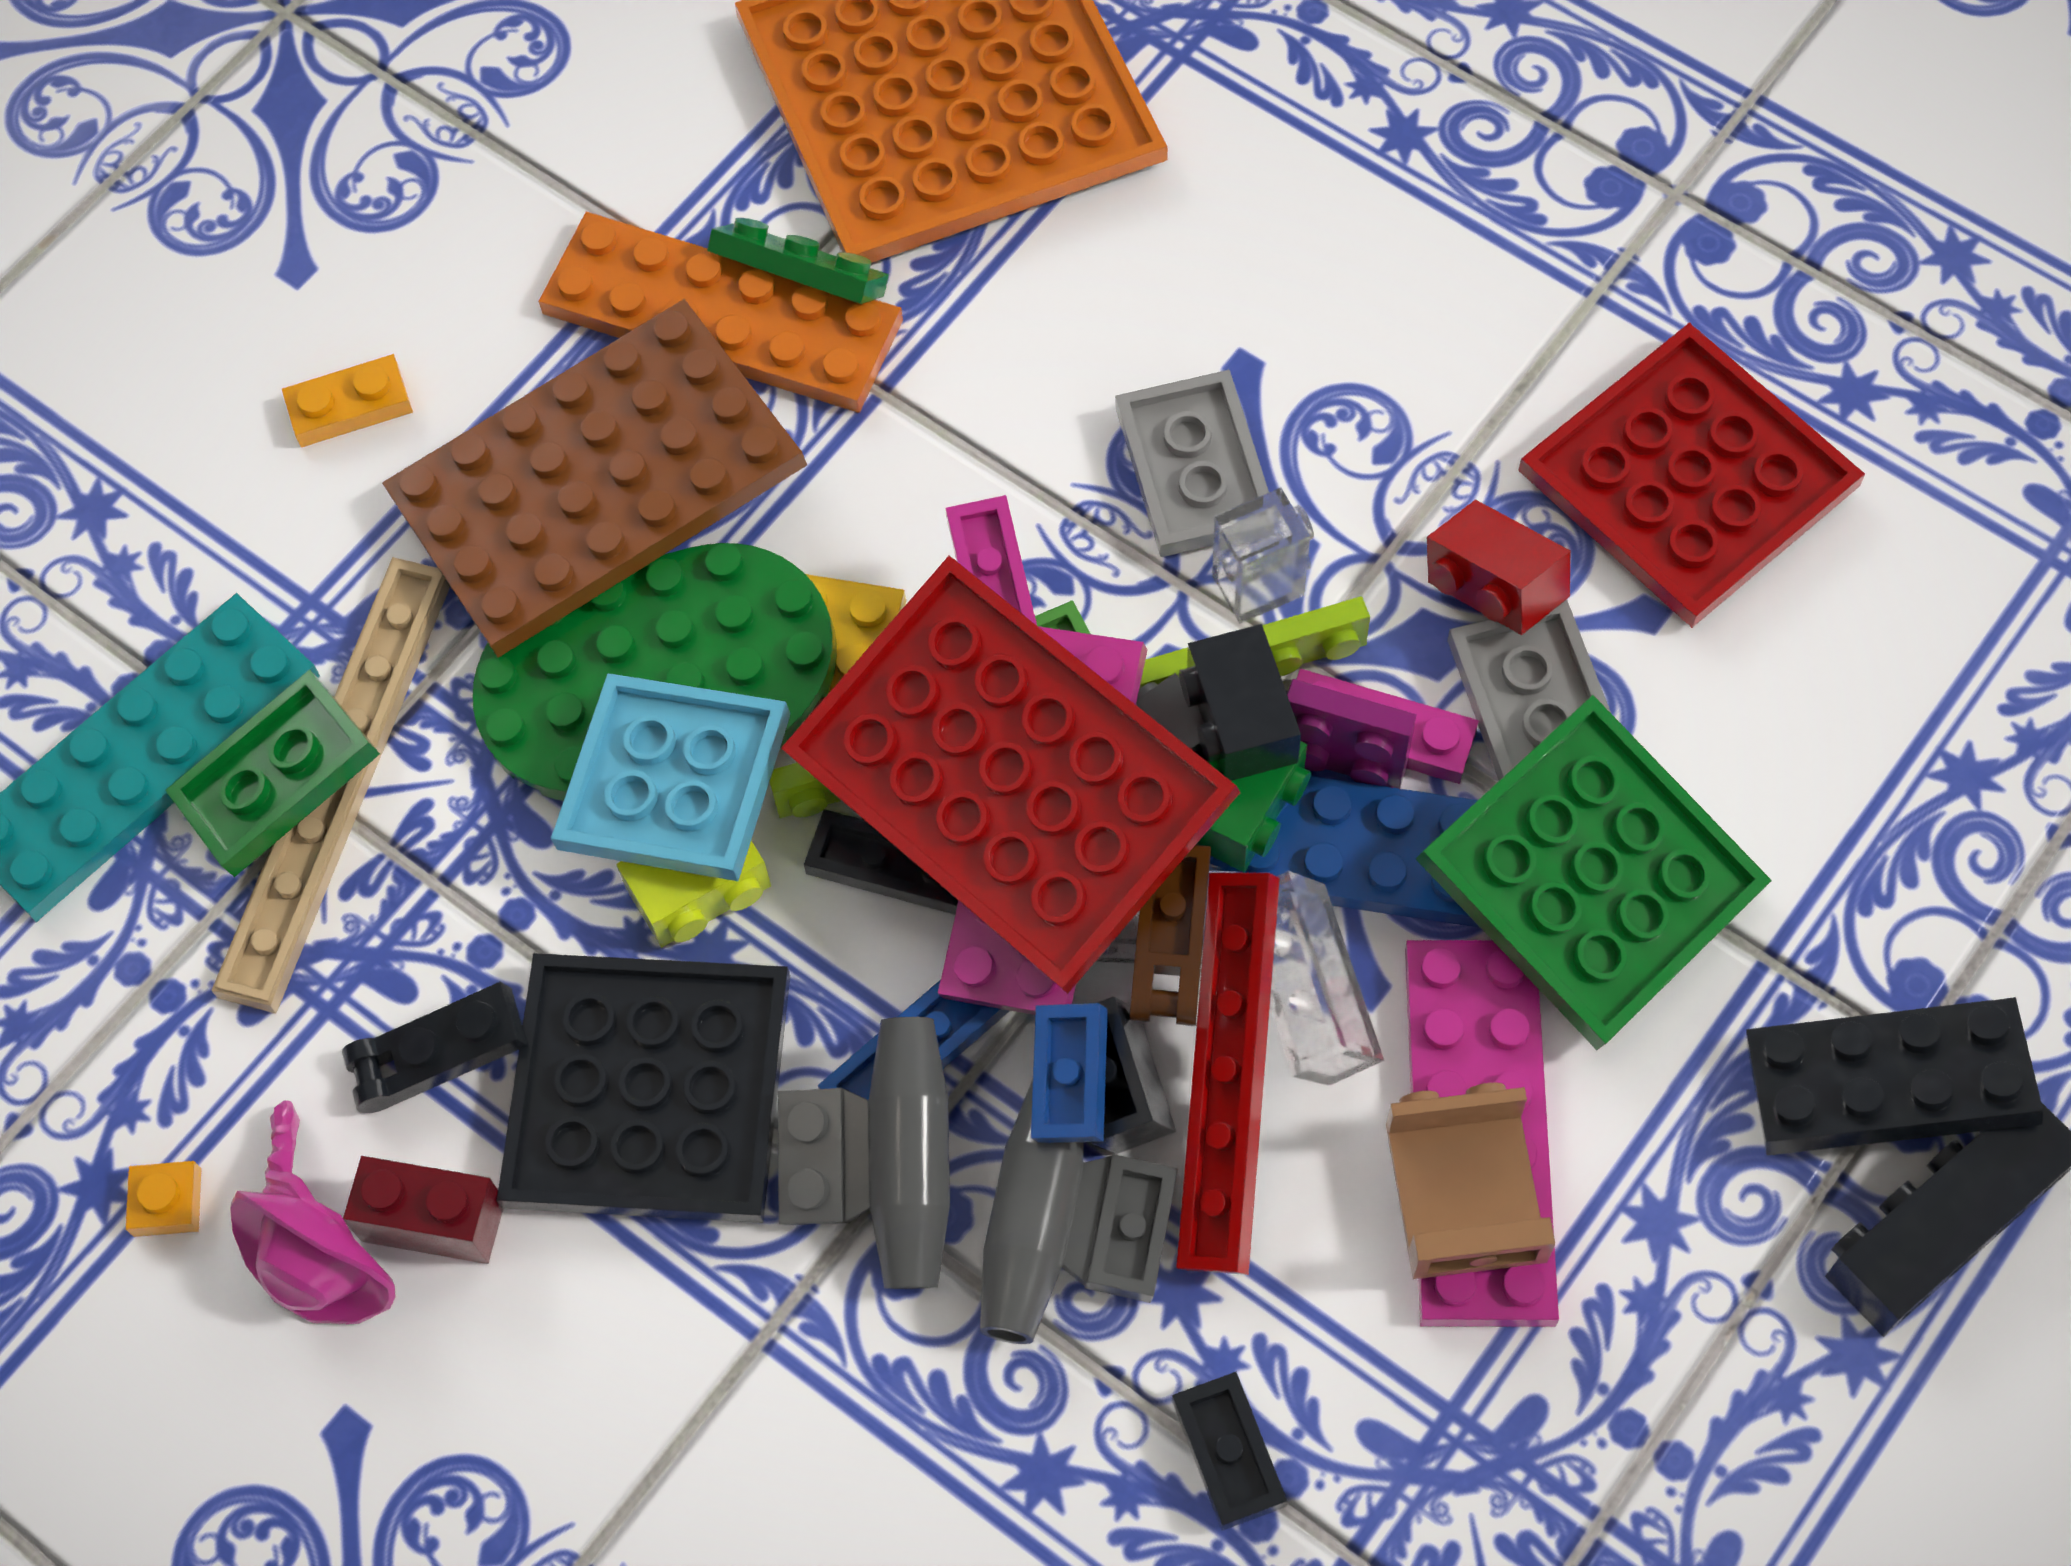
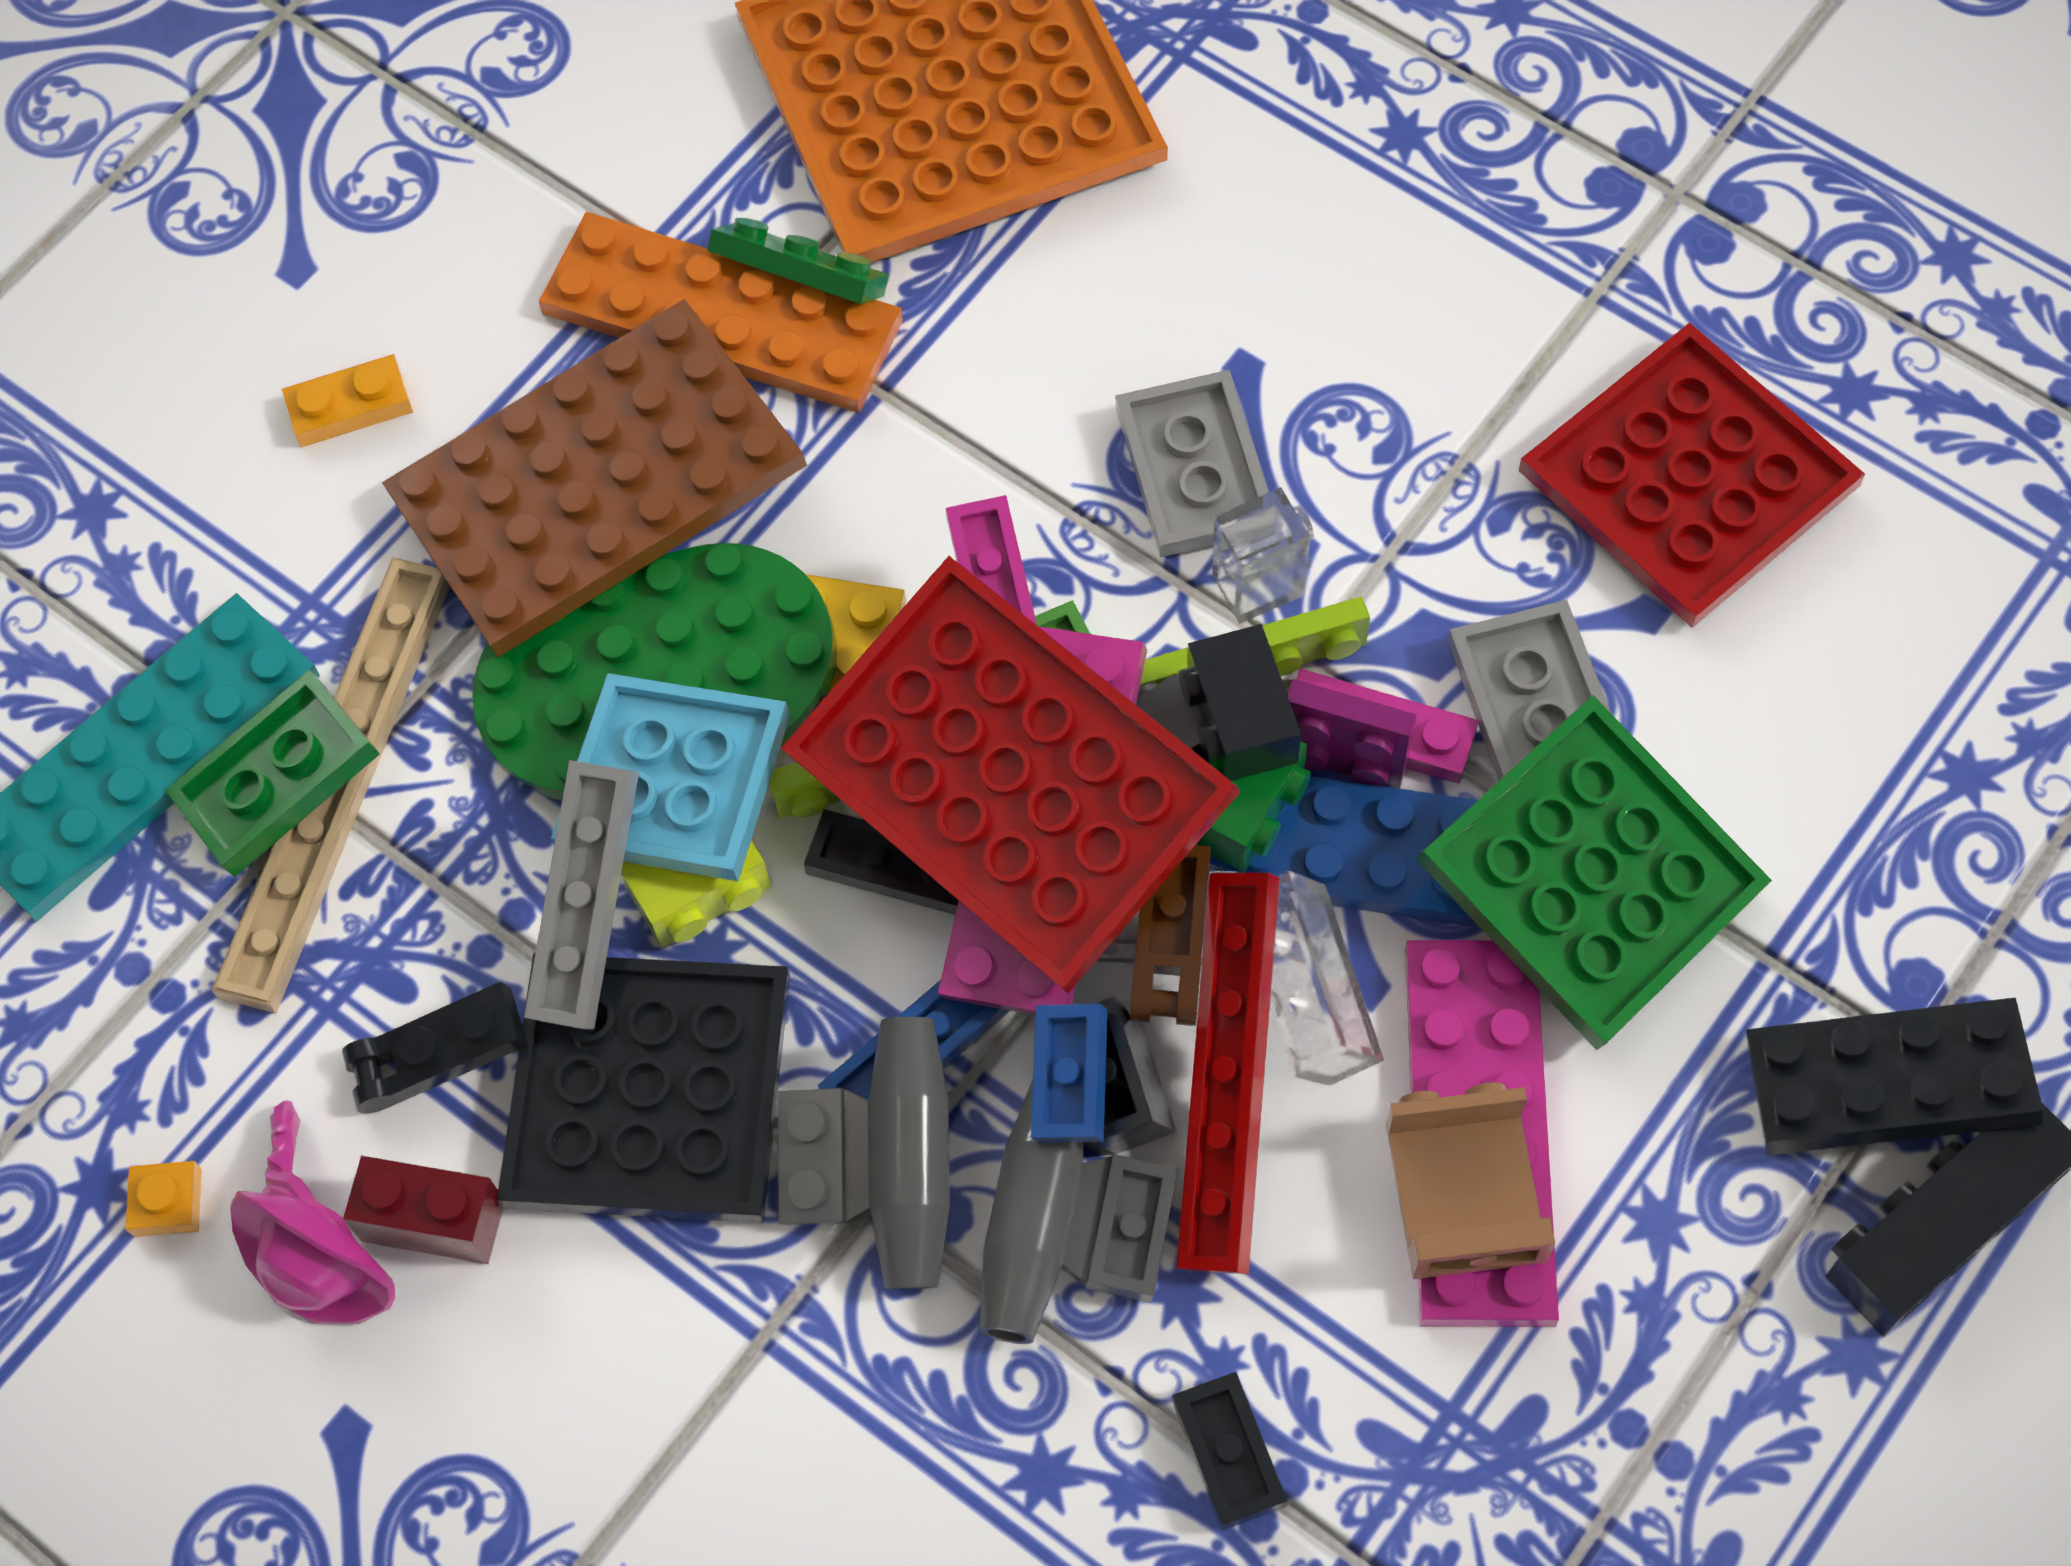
(581, 895): none -> light grey plate
(1498, 567): red brick -> none

